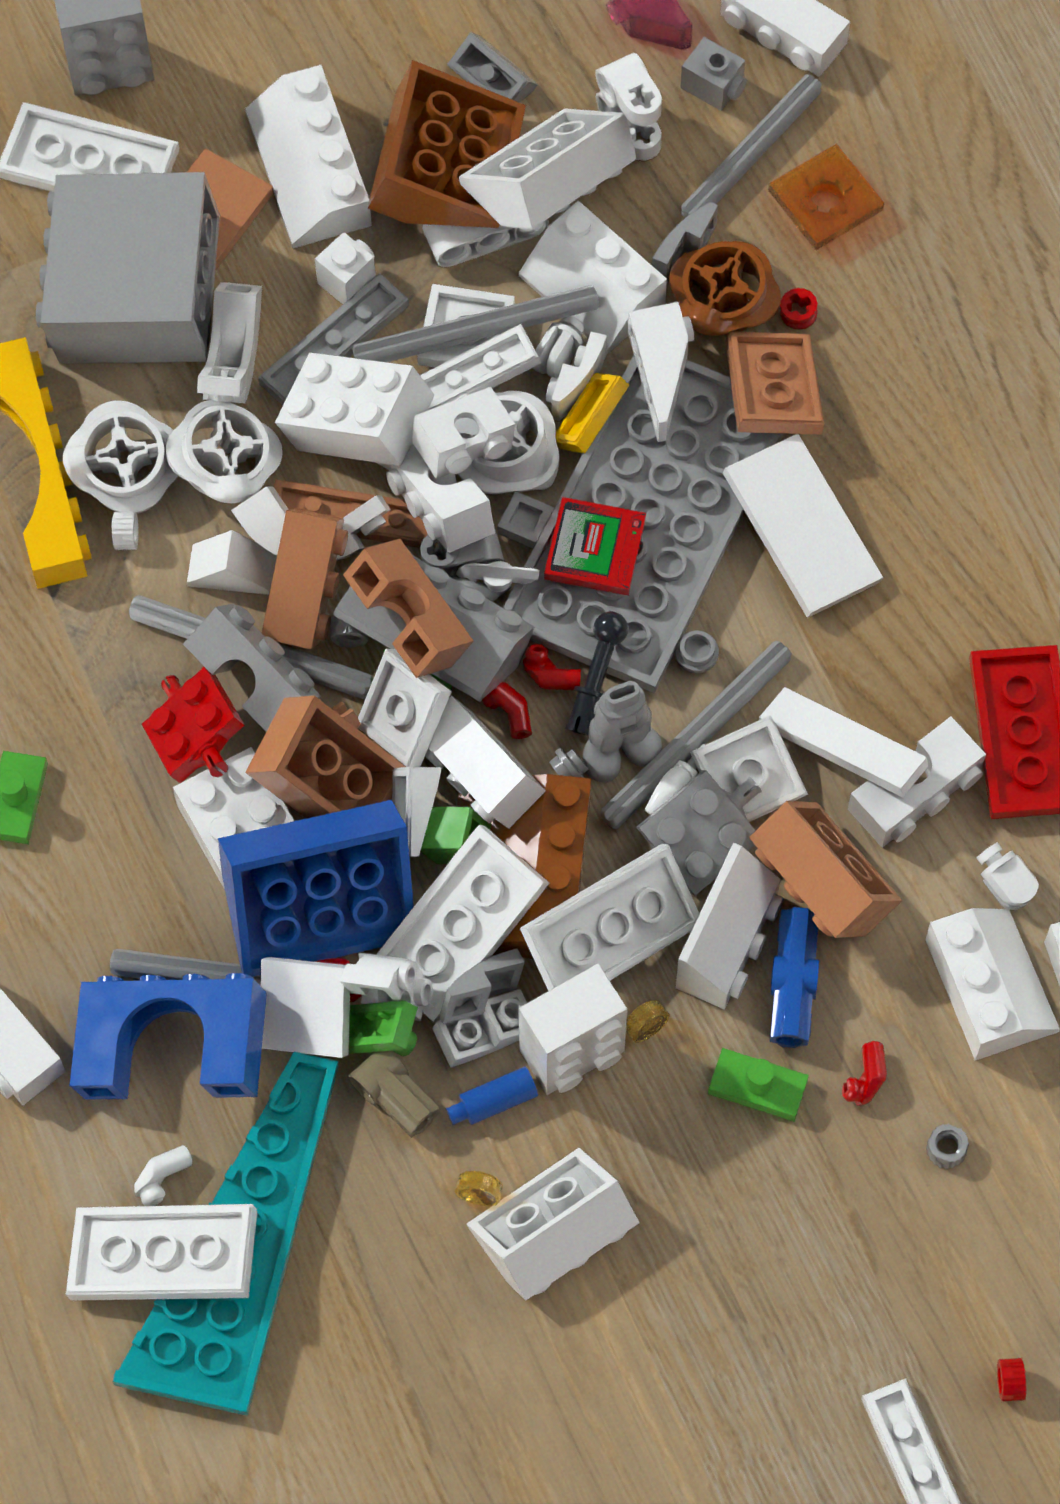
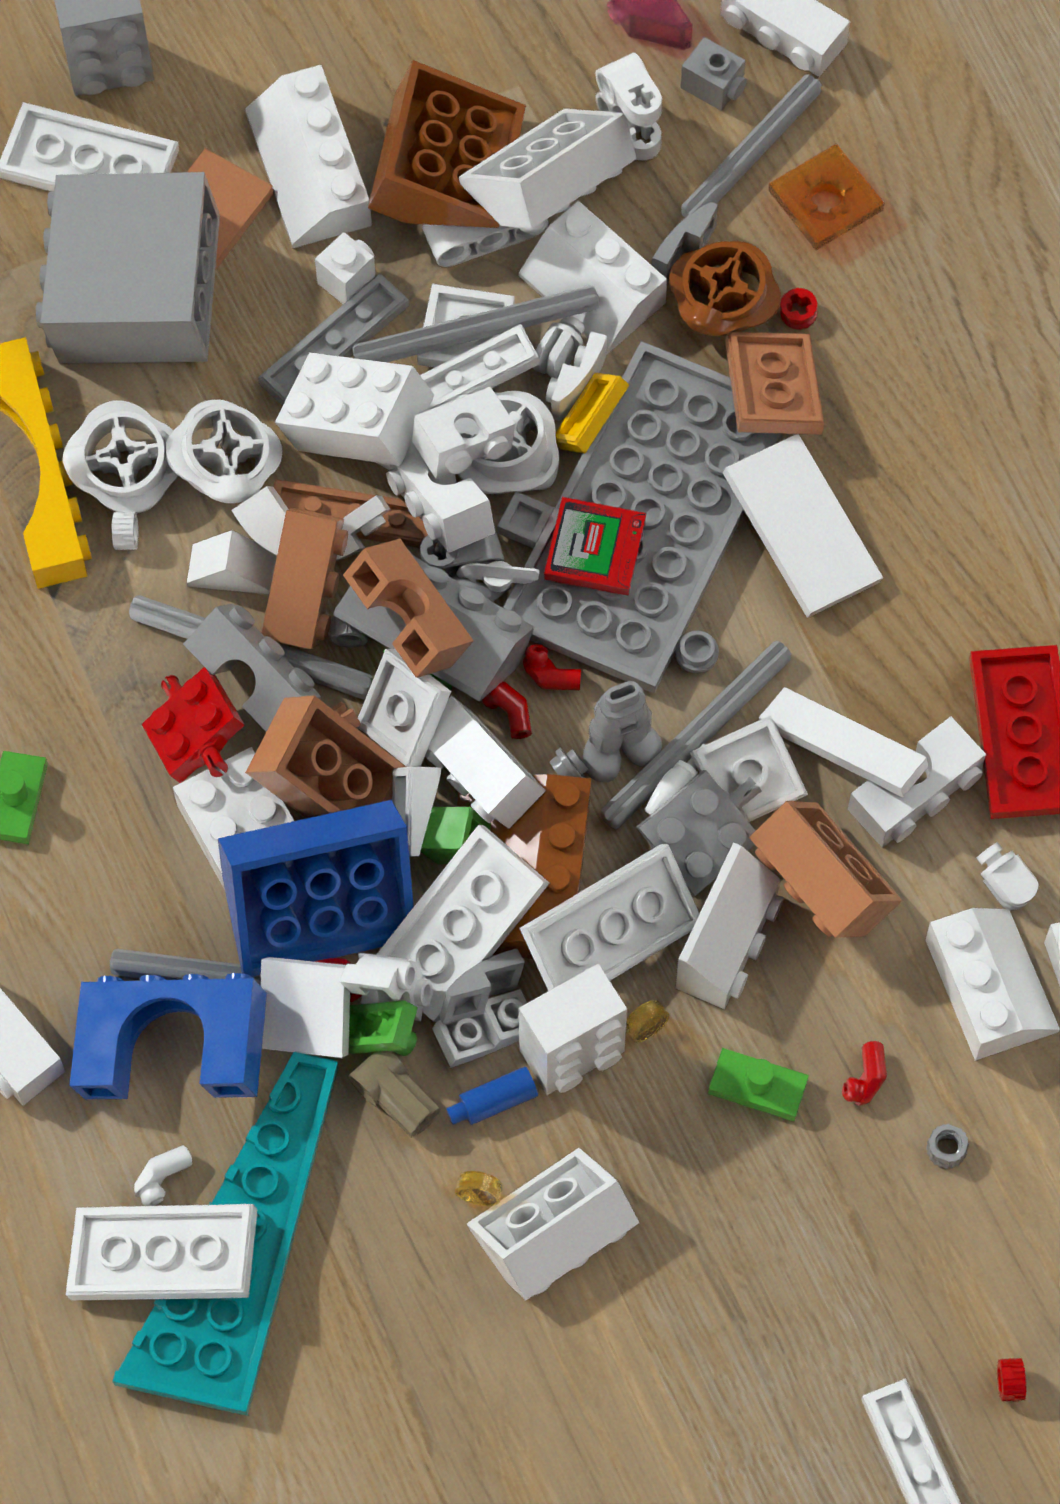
(232, 344): white arch -> none
(487, 67): light grey slope -> none
(610, 630): black pin -> none
(660, 350): white slope -> none
(794, 978): blue piece -> none

